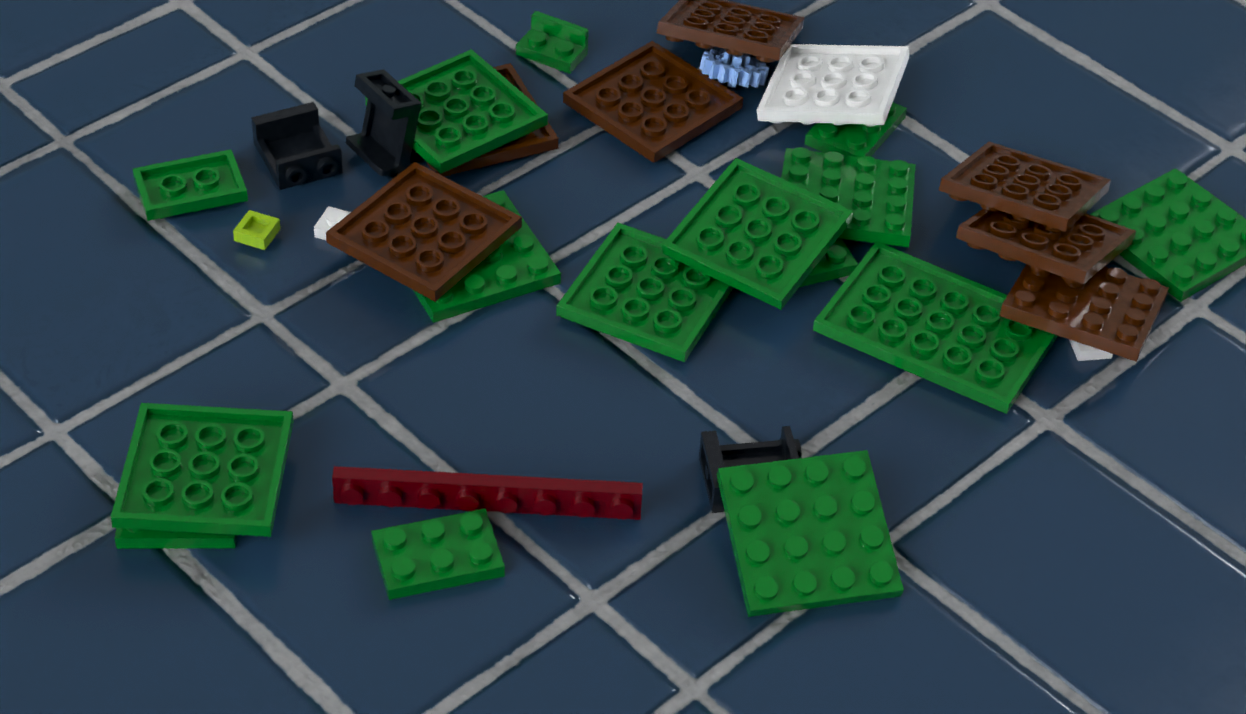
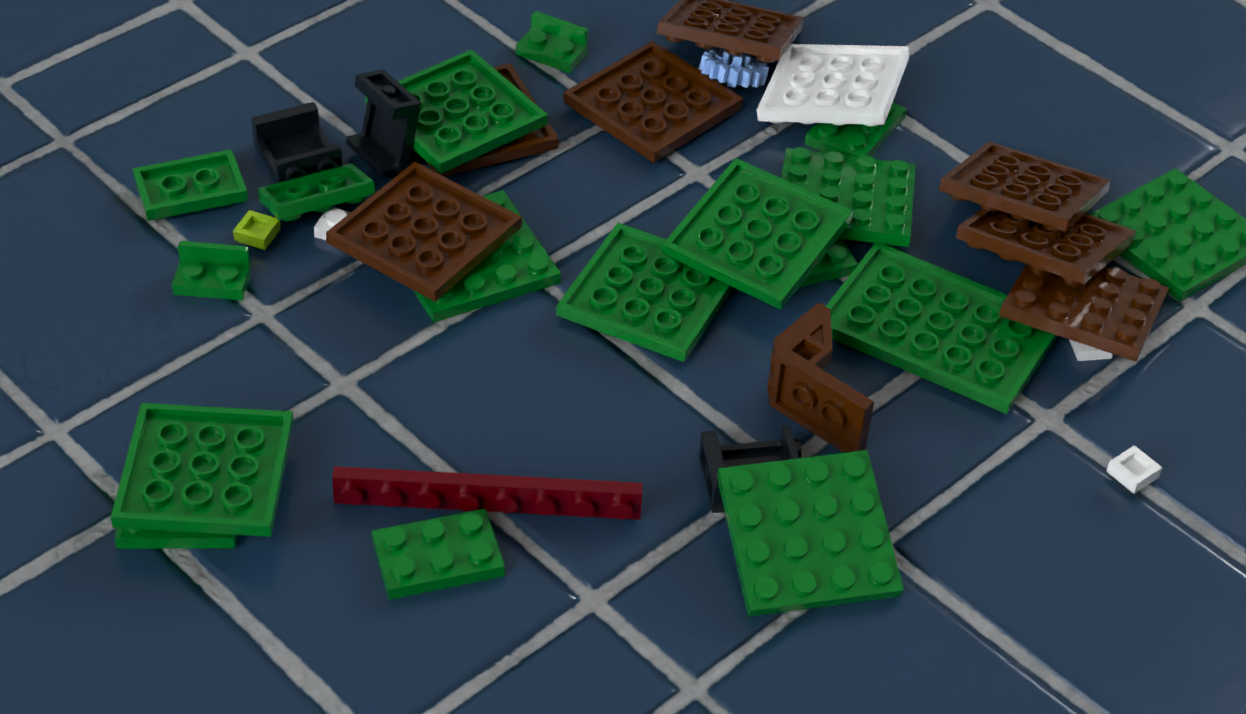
(212, 270): none -> green bracket
(316, 192): none -> green plate
(810, 394): none -> reddish brown bracket
(1134, 469): none -> white plate

